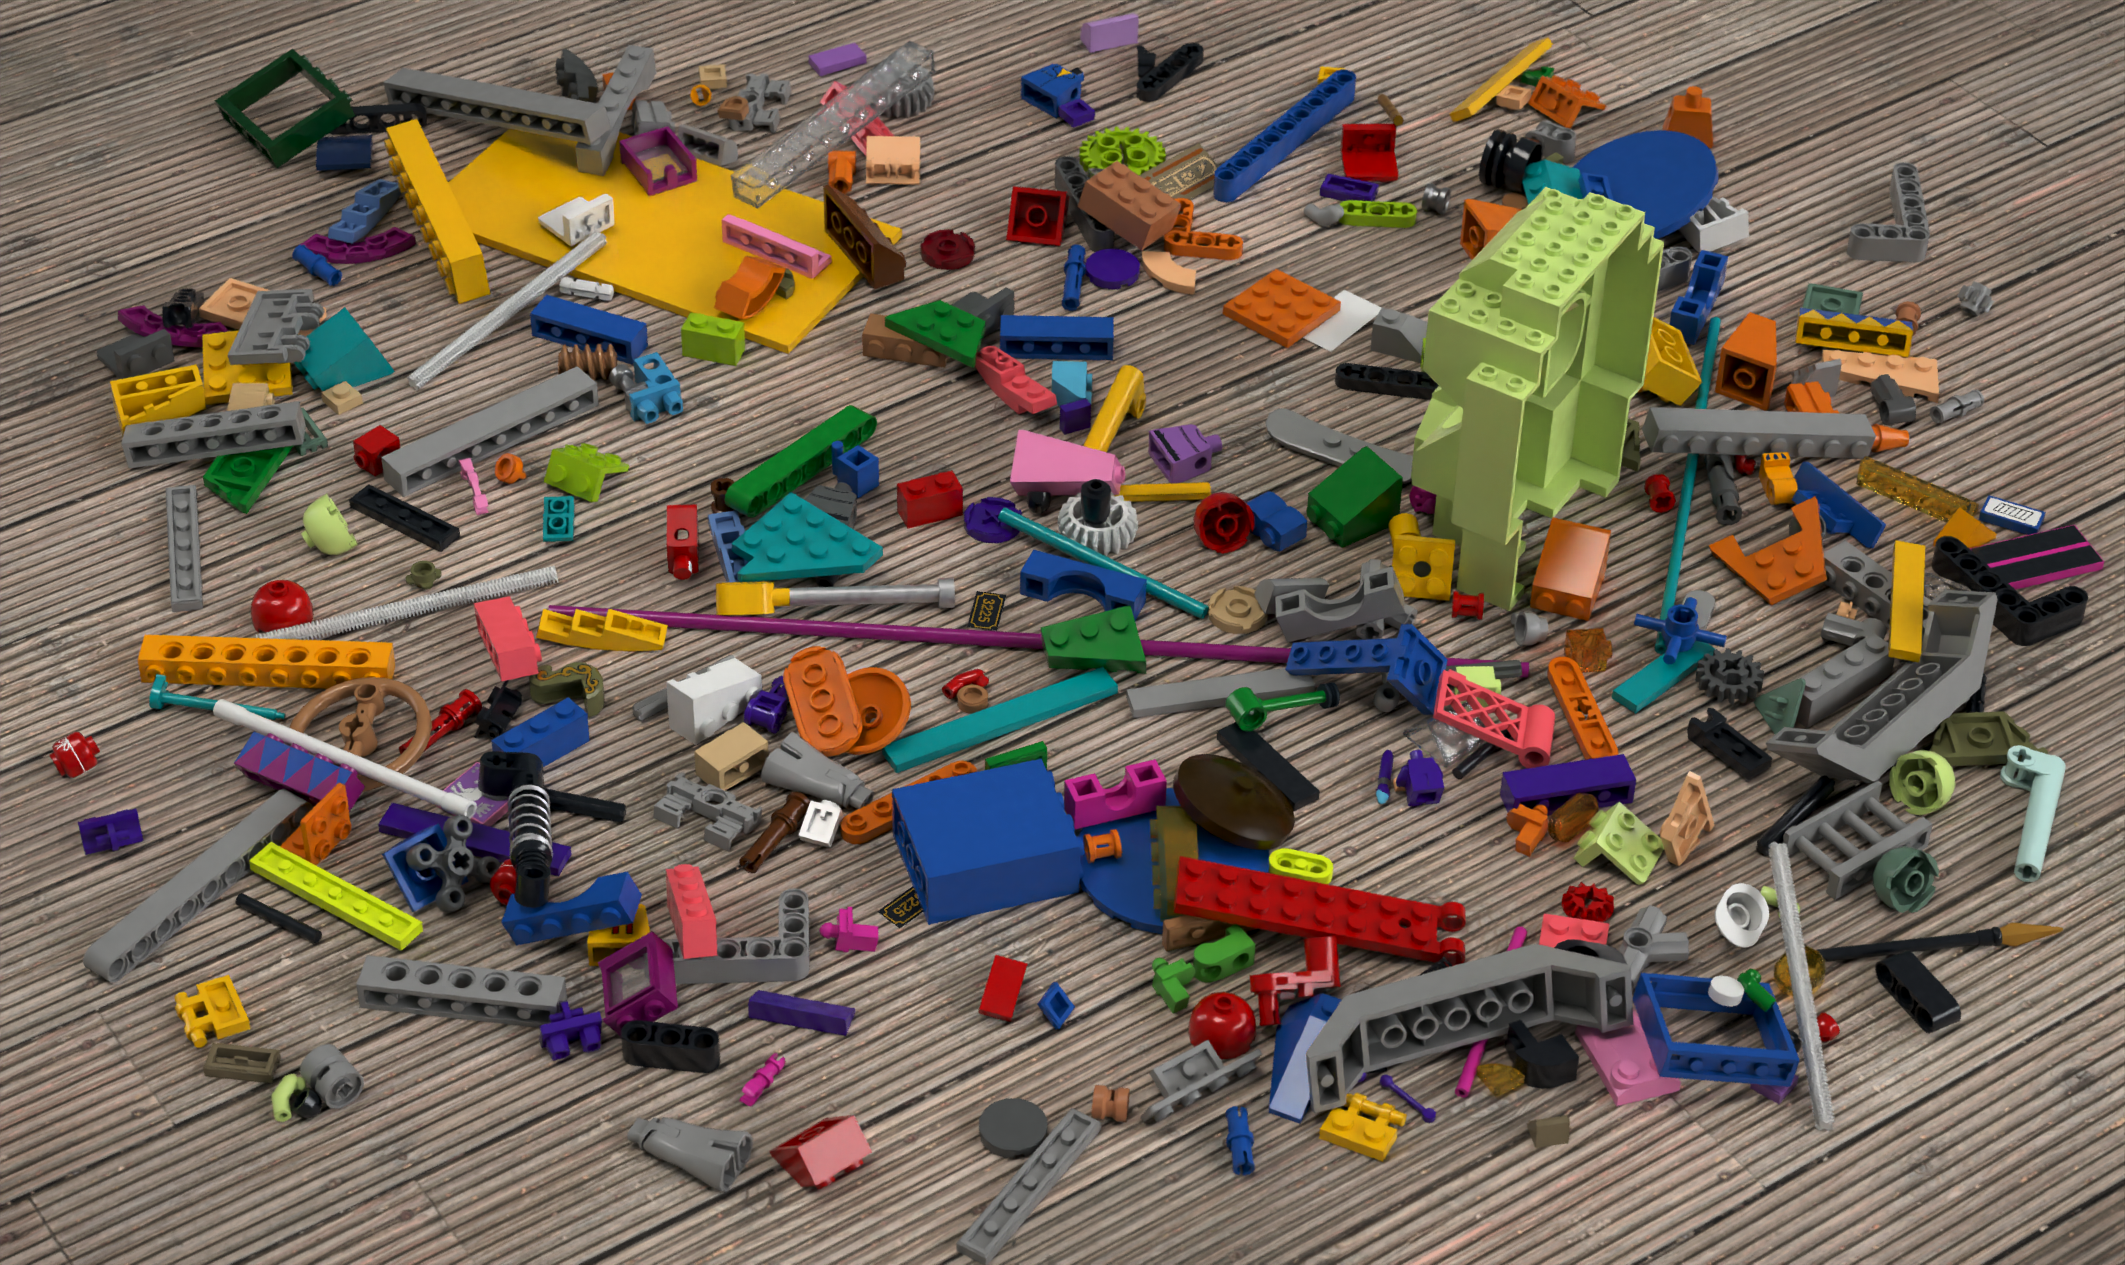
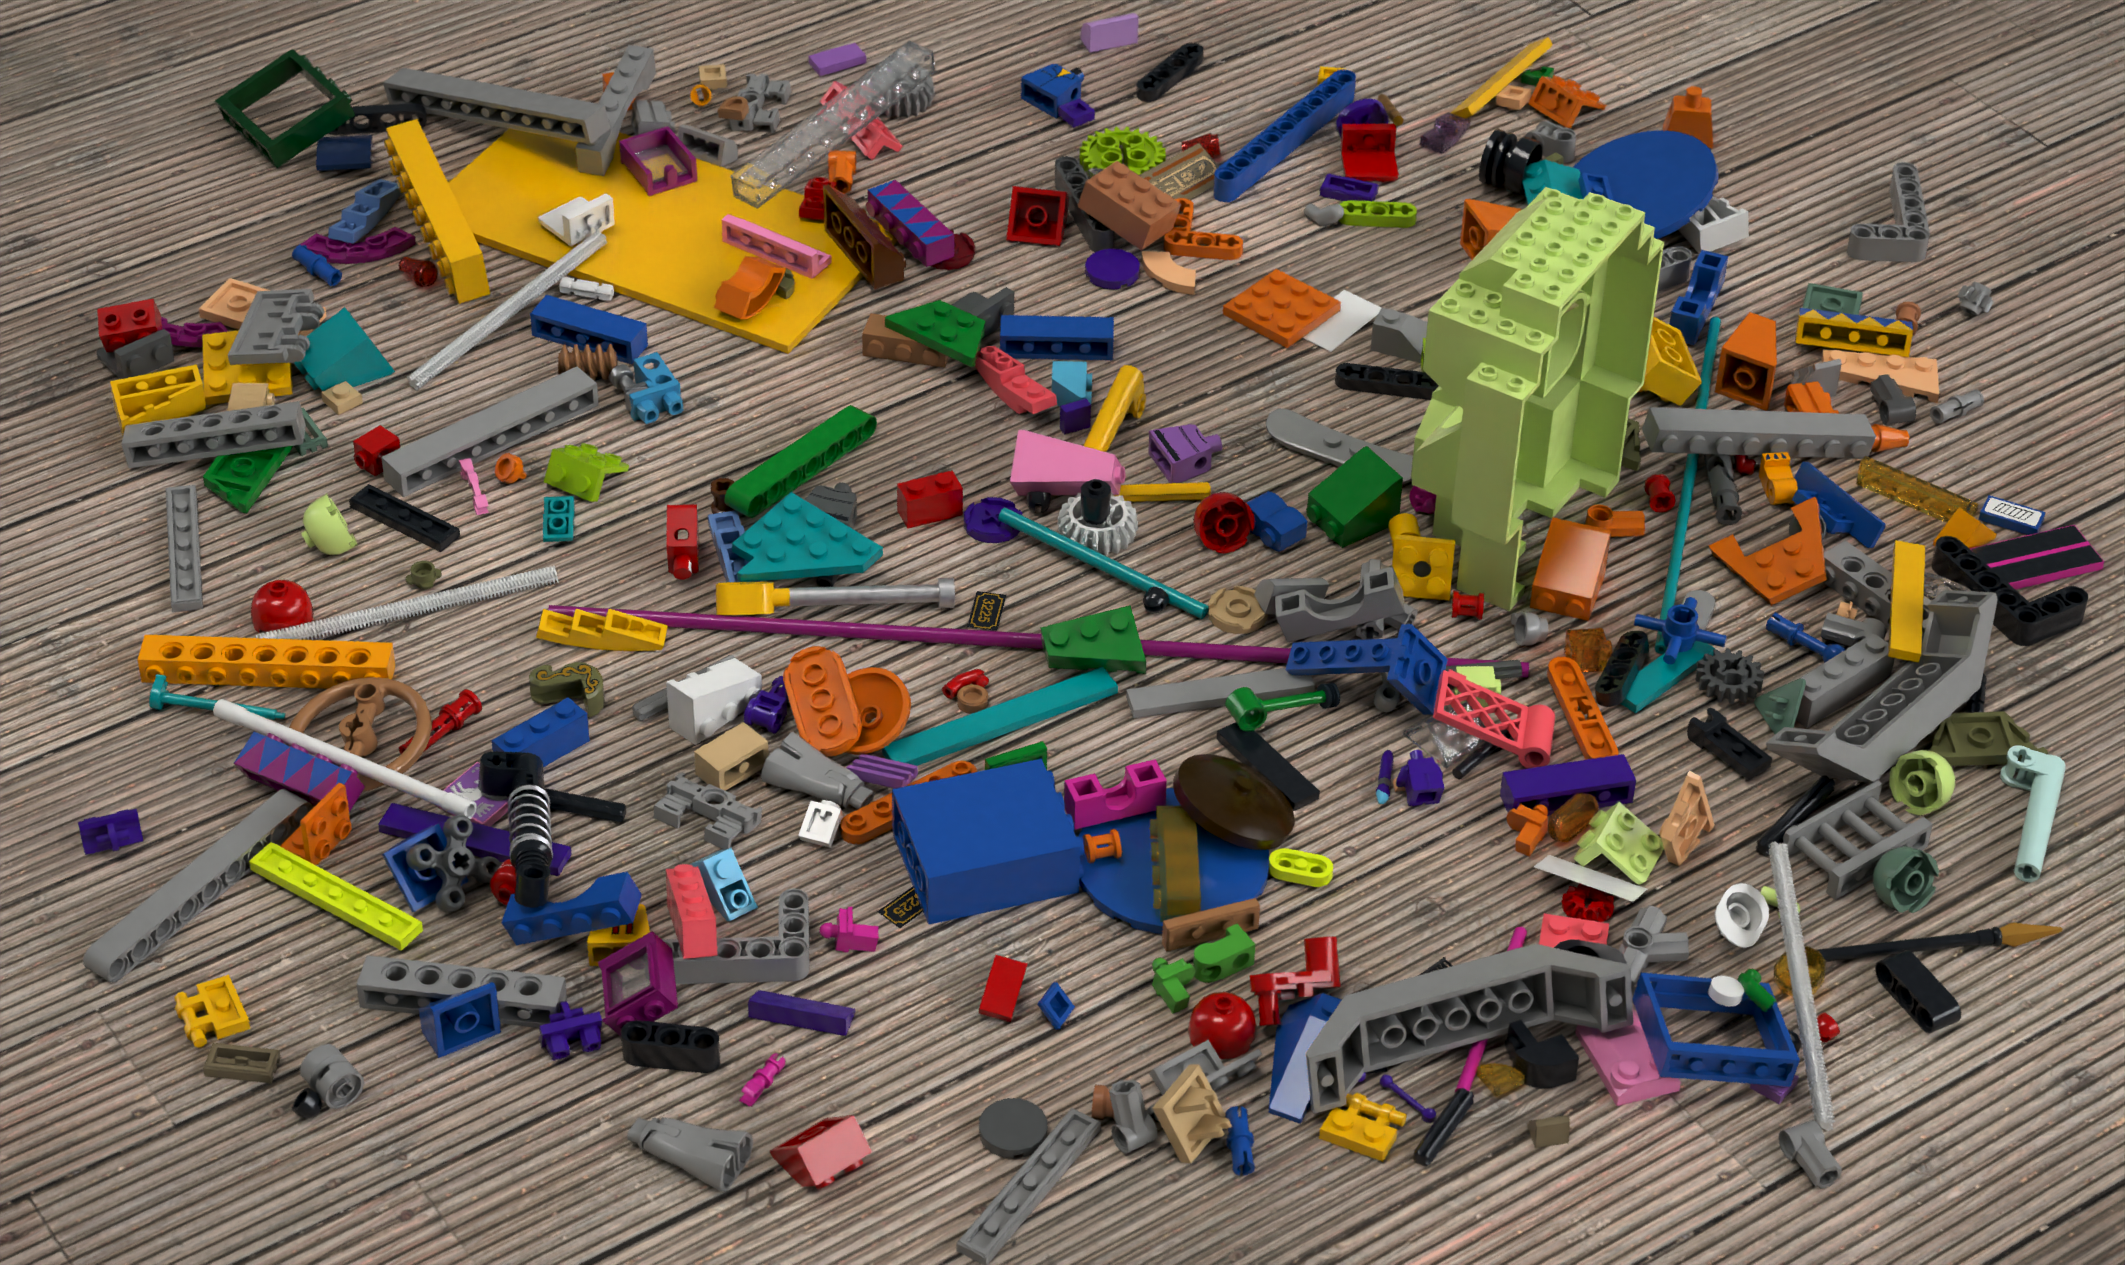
(74, 755): red head -> none
(127, 323): none -> red brick
(182, 308): black plate -> none
(278, 918): black bar -> none
(280, 1097): yellowish green arm -> none
(419, 271): none -> clear red cone
(461, 1019): none -> blue slope
(502, 701): black hinge -> none
(507, 638): coral brick -> none
(575, 78): dark grey slope -> none
(713, 339): lime brick -> none
(726, 884): none -> medium azure slope
(783, 823): reddish brown pin -> none
(813, 202): none -> red slope
(855, 468): blue brick -> none
(883, 771): none -> medium lavender tile
(893, 160): light nougat hinge -> none
(910, 223): none -> magenta brick
(1050, 575): blue arch -> none
(1074, 271): blue pin -> none
(1133, 1124): none -> light grey piece
(1145, 61): black piece -> none
(1155, 600): none -> black hinge
(1191, 1114): none -> tan plate
(1207, 141): none -> clear red cone
(1318, 910): red hinge -> none
(1362, 112): none -> dark purple tile
(1436, 198): flat silver wheel -> none
(1443, 1127): none -> black axle
(1446, 132): none -> clear purple slope
(1515, 200): medium nougat tile -> none
(1590, 878): none -> white sticker
(1619, 522): none -> orange piece
(1622, 668): none -> black beam
(1794, 634): none -> blue pin
(1807, 1146): none -> light grey piece

